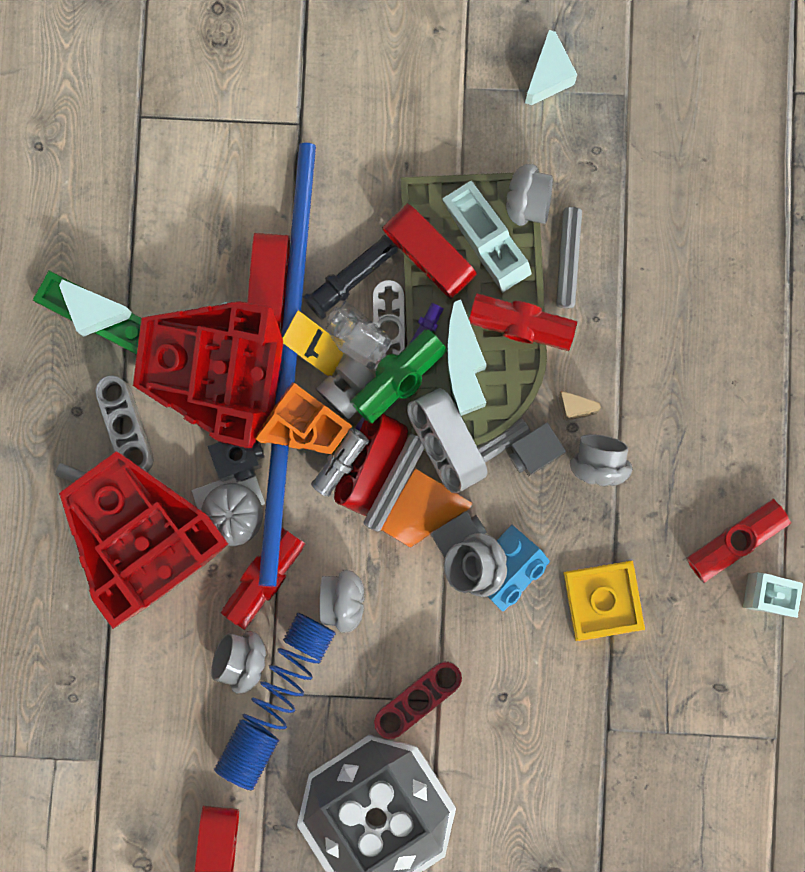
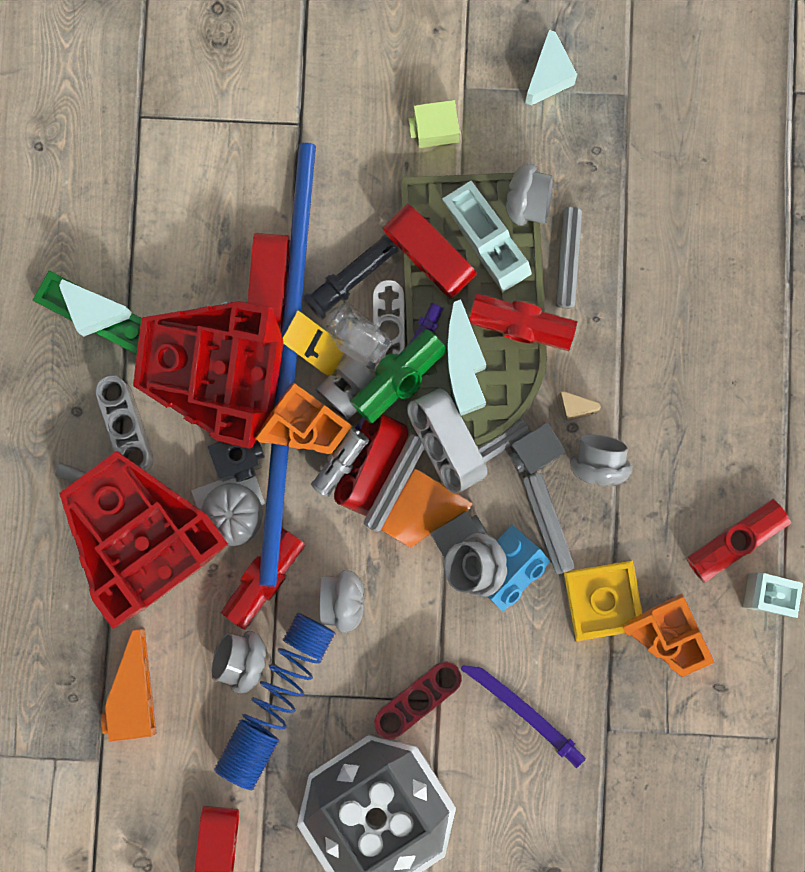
(131, 700): none -> orange slope
(435, 124): none -> yellowish green brick
(548, 523): none -> light grey axle
(564, 746): none -> dark purple sword
(672, 635): none -> orange slope

